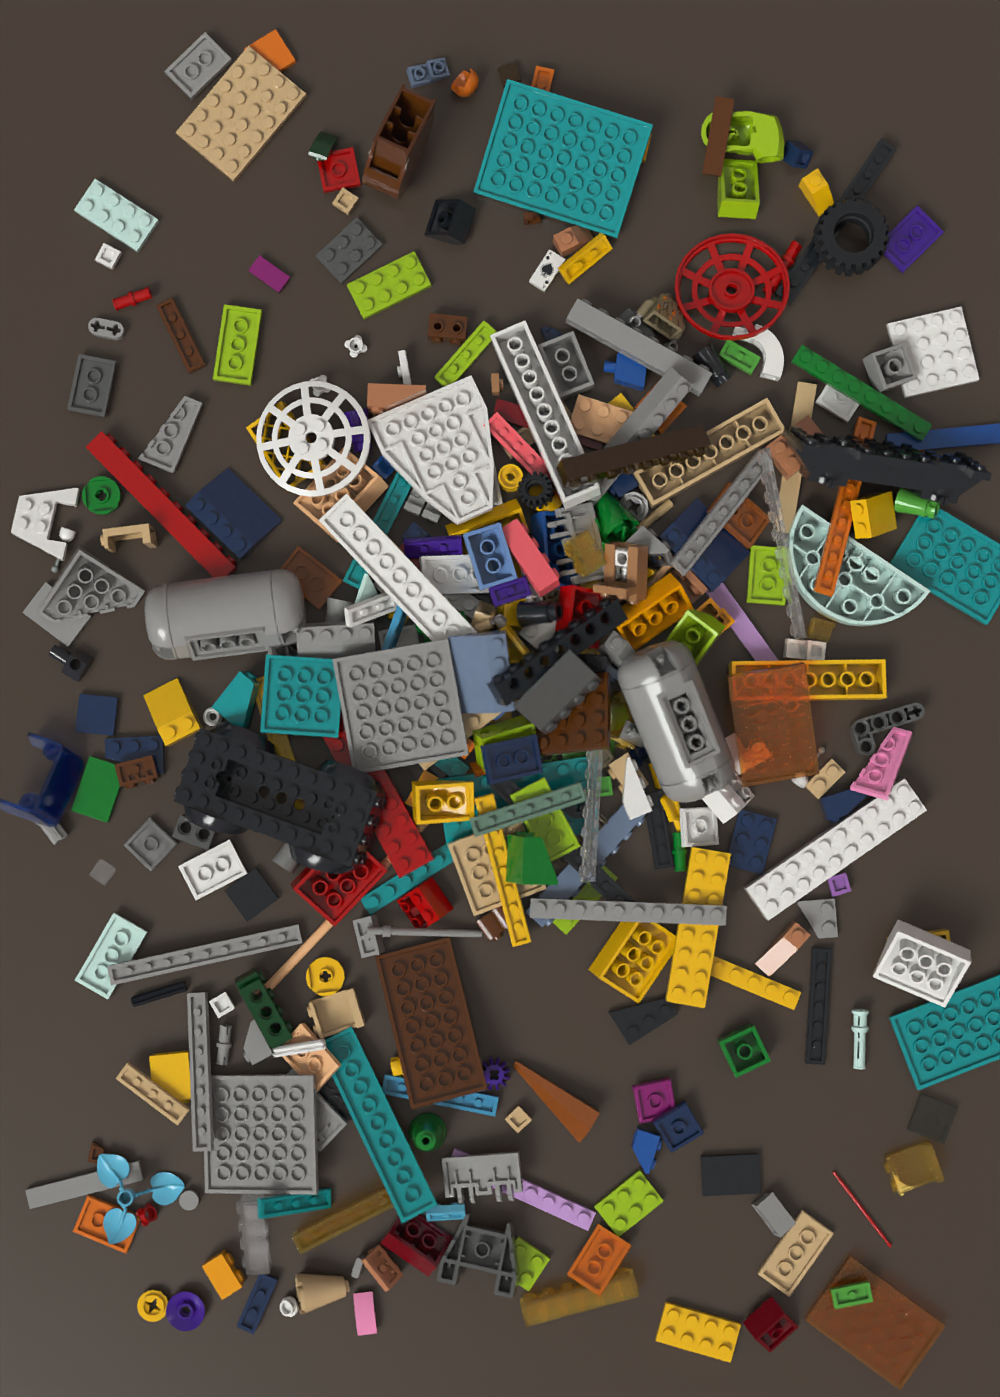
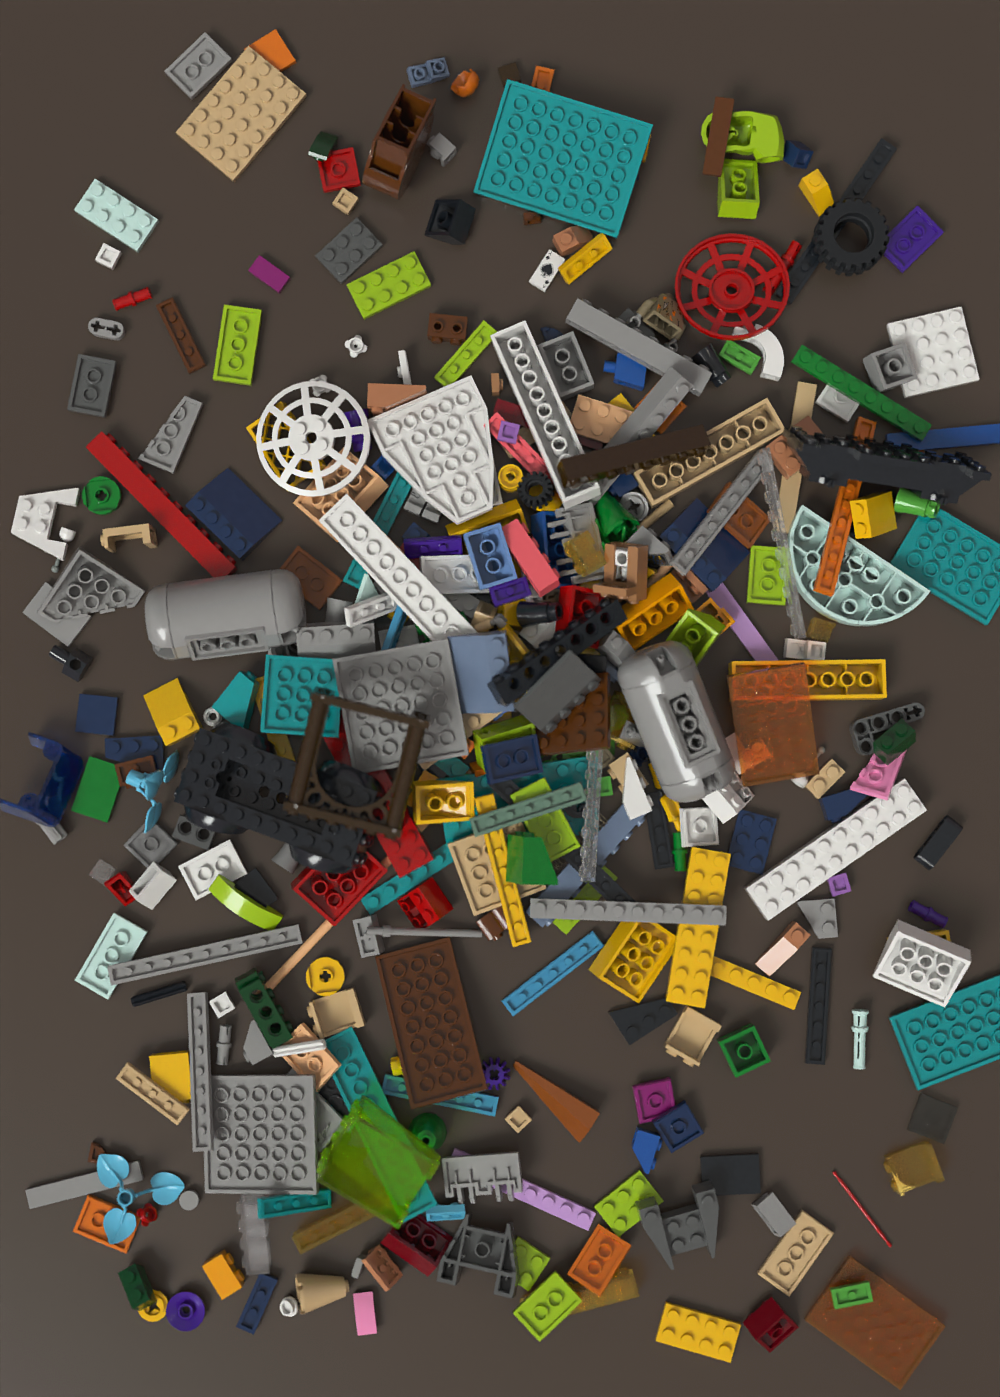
(120, 886): none -> red slope
(137, 1287): none -> dark green brick
(151, 784): none -> medium azure plant
(152, 885): none -> white brick
(243, 905): none -> lime slope
(298, 797): none -> dark brown arch
(376, 1162): none -> clear neon green windscreen
(441, 148): none -> light grey brick
(508, 432): none -> medium lavender plate
(547, 1306): none -> lime plate
(552, 973): none -> dark azure tile
(683, 1227): none -> dark grey wedge
(691, 1036): none -> tan panel
(894, 742): none -> dark green brick
(927, 914): none -> dark purple pin
(938, 842): none -> black beam

